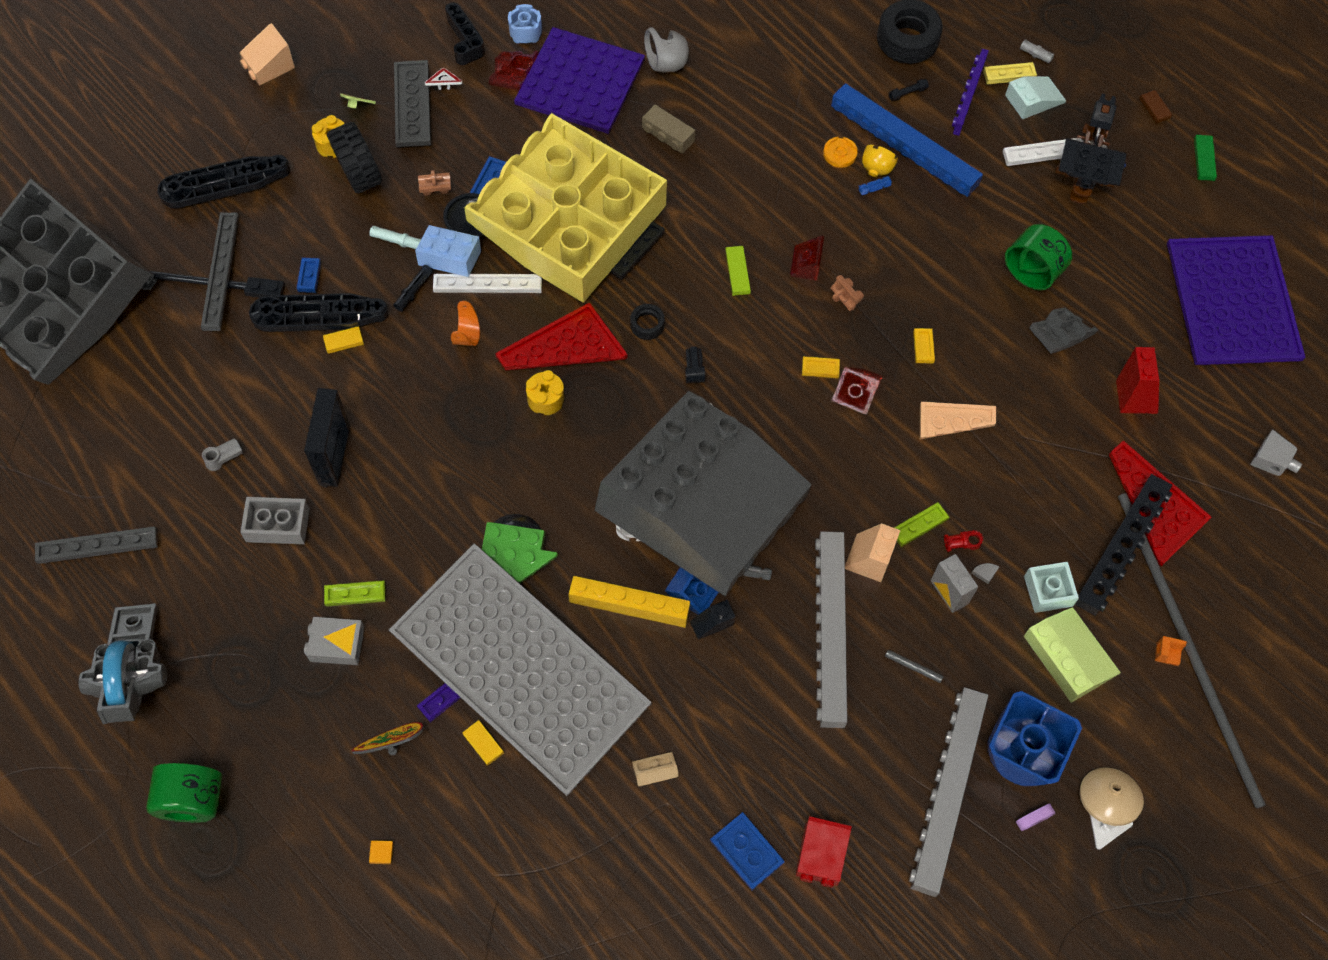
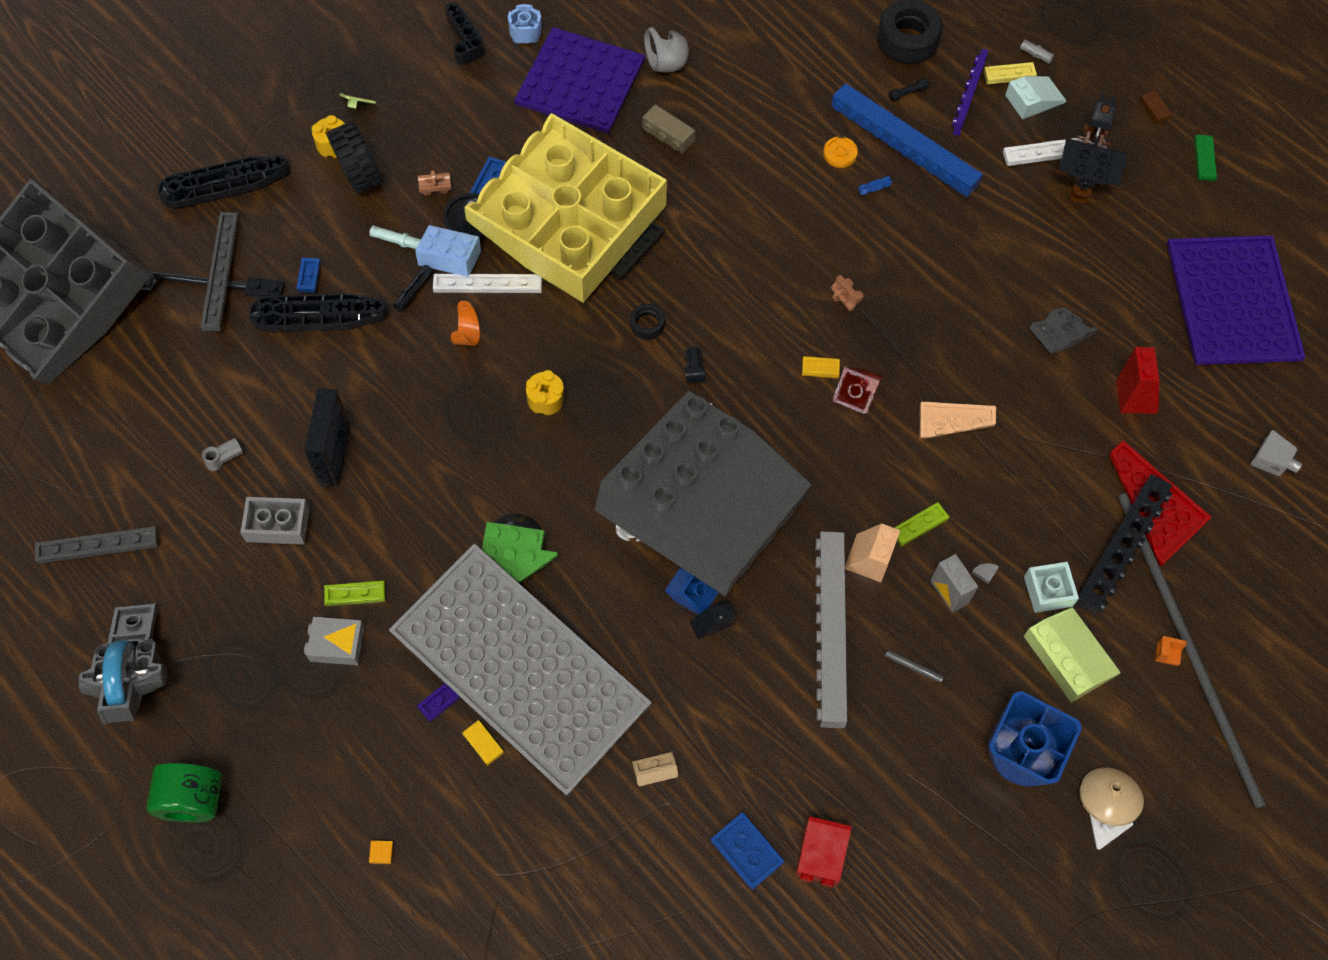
(267, 56): light nougat slope -> none
(343, 340): yellow tile -> none
(390, 739): shield -> none
(412, 103): dark grey plate -> none
(443, 77): white piece -> none
(512, 69): clear red slope -> none
(567, 341): red wing -> none
(629, 601): yellow brick -> none
(737, 270): lime tile -> none
(757, 572): dark grey axle -> none
(807, 259): clear red slope -> none
(878, 161): yellow cylinder -> none
(923, 345): yellow tile -> none
(949, 792): light grey brick -> none
(961, 541): red connector -> none
(1035, 817): lavender beam -> none
(1038, 256): green piece -> none

